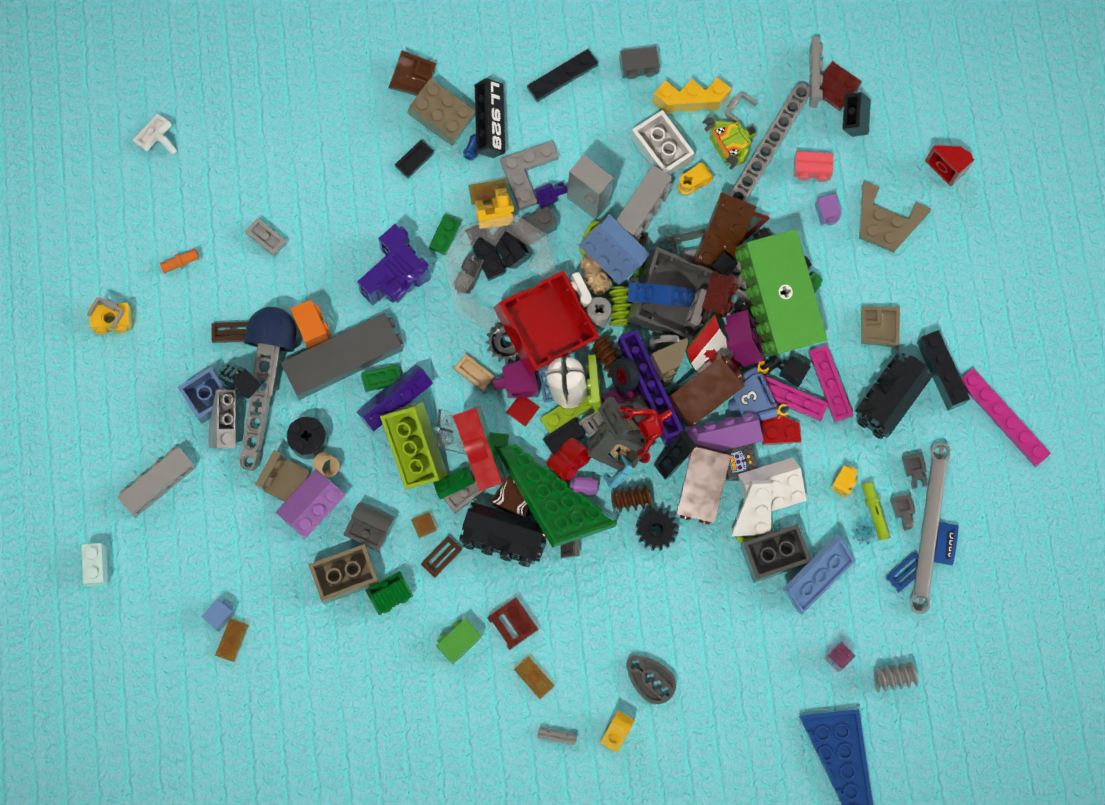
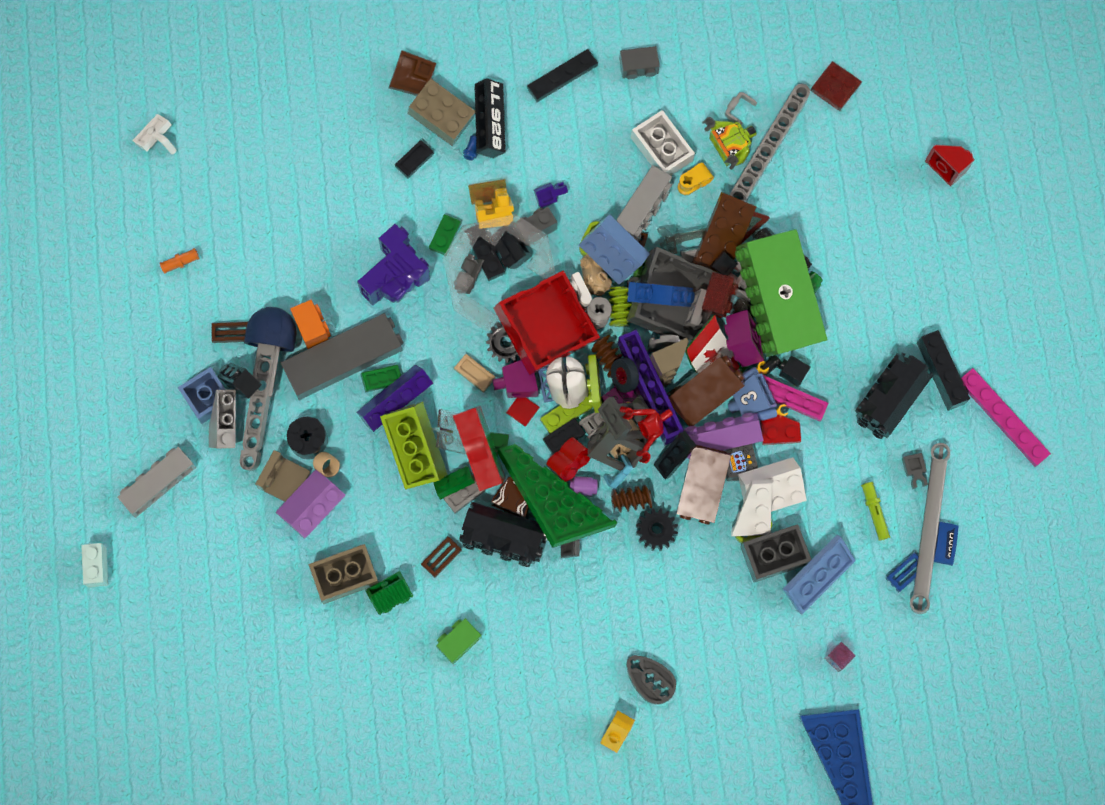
(99, 318): yellow brick -> none
(111, 305): light grey piece -> none
(218, 614): medium blue brick -> none
(232, 640): clear orange plate -> none
(265, 237): light grey plate -> none
(369, 526): dark grey brick -> none
(424, 525): clear orange plate -> none
(516, 165): light grey plate -> none
(518, 620): clear red plate -> none
(534, 677): clear orange plate -> none
(557, 736): light grey axle -> none
(589, 187): light grey brick -> none
(691, 97): yellow brick -> none
(813, 165): coral brick -> none
(815, 67): light grey plate -> none
(828, 209): medium lavender brick -> none
(830, 383): dark pink plate -> none
(845, 480): yellow brick -> none
(856, 114): black brick -> none
(862, 527): clear light blue gear -> none
(880, 326): dark tan plate -> none
(885, 227): dark tan wing -> none
(895, 675): light grey piece -> none
(903, 508): flat silver plate -> none

